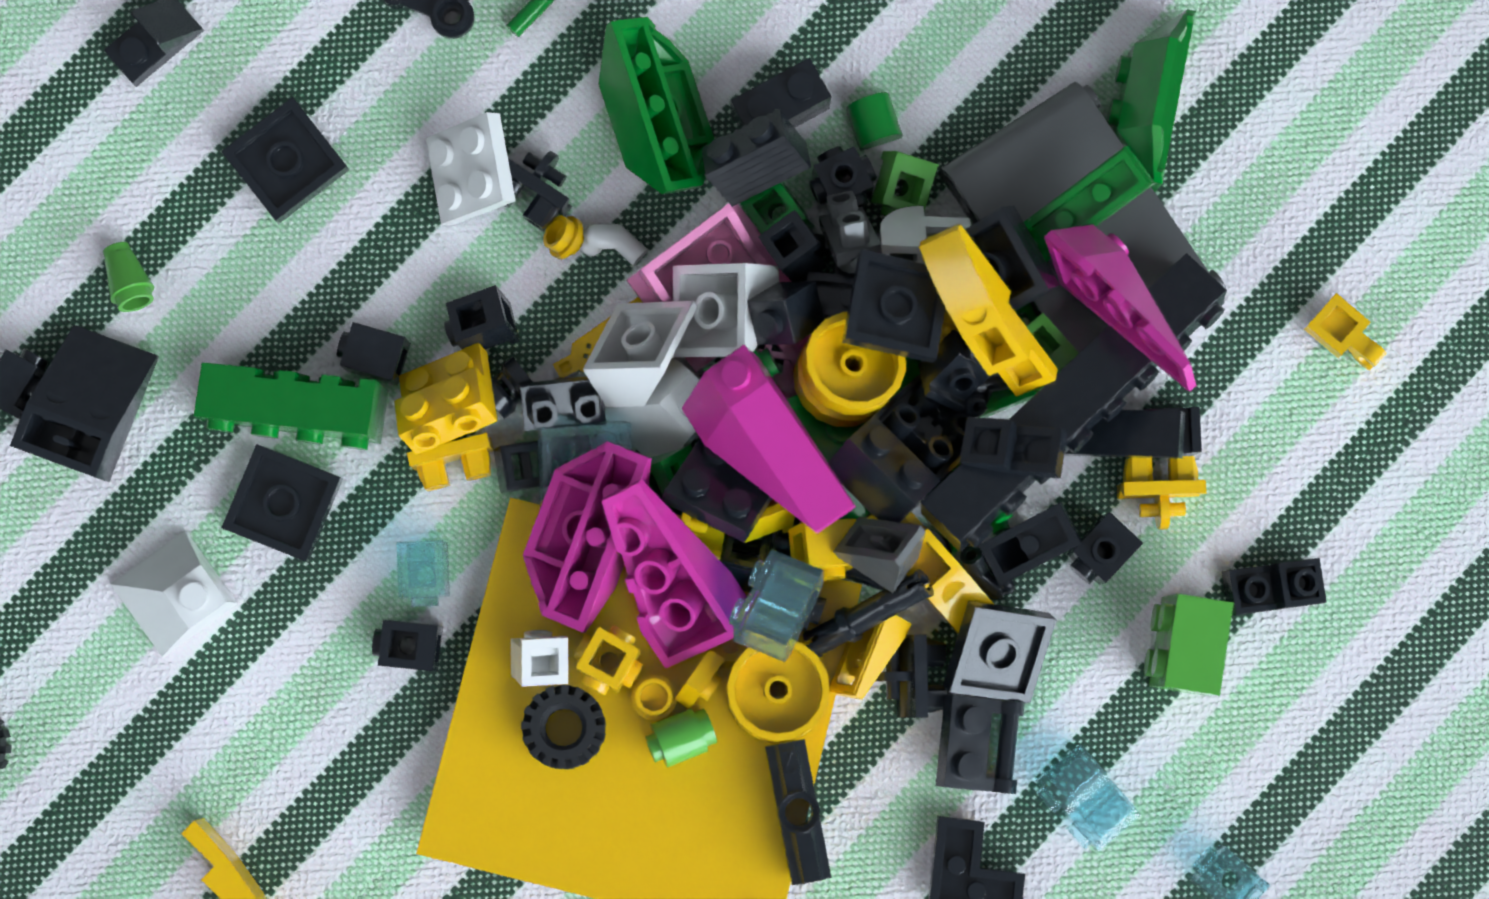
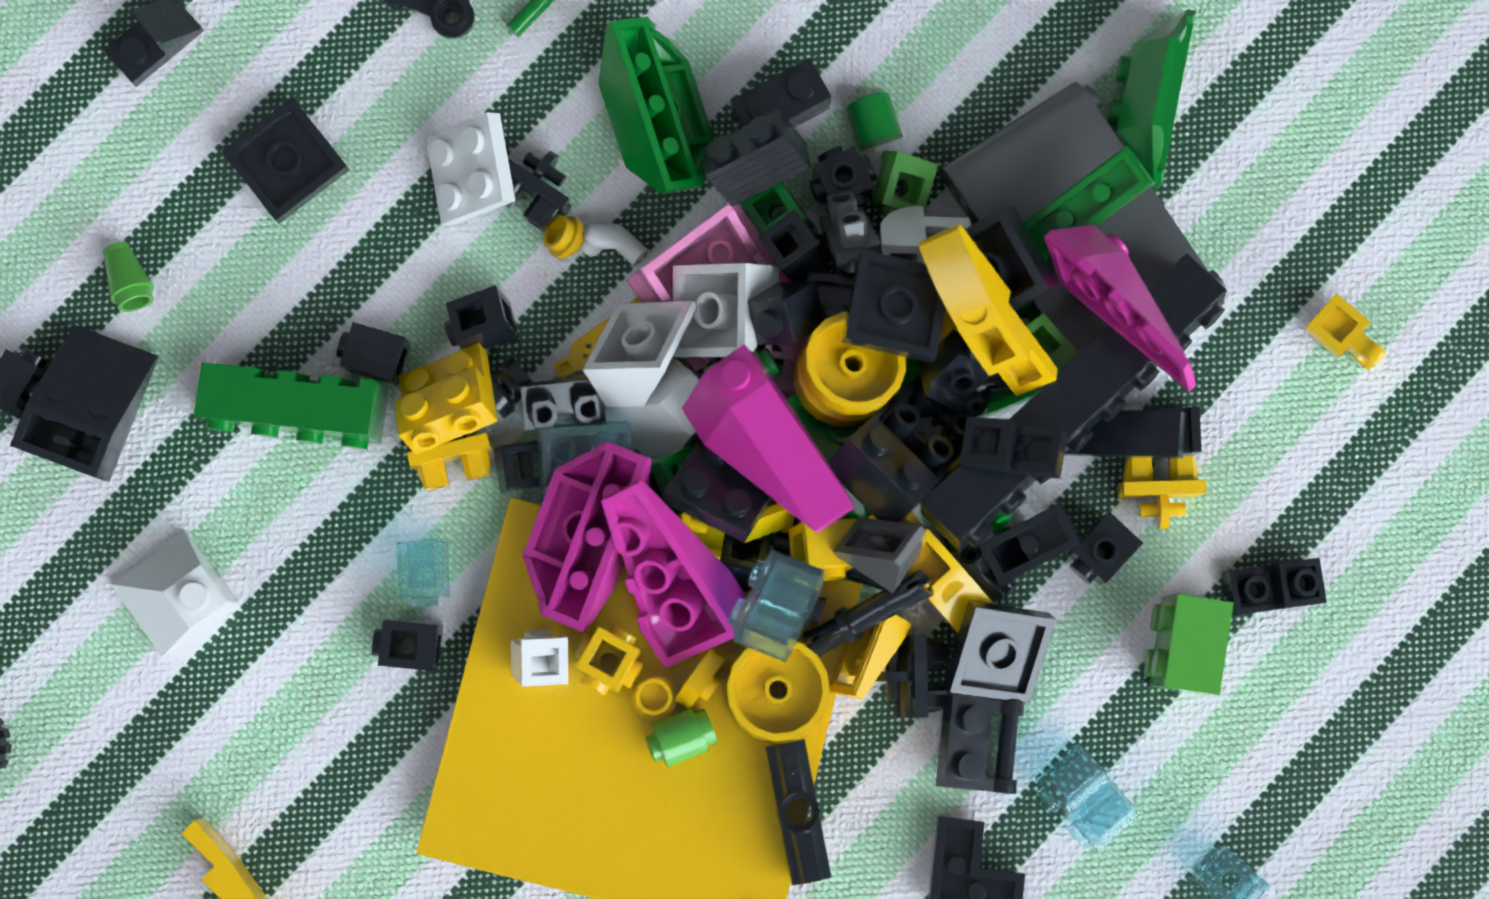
(282, 503): black plate -> none
(543, 707): black tyre -> none

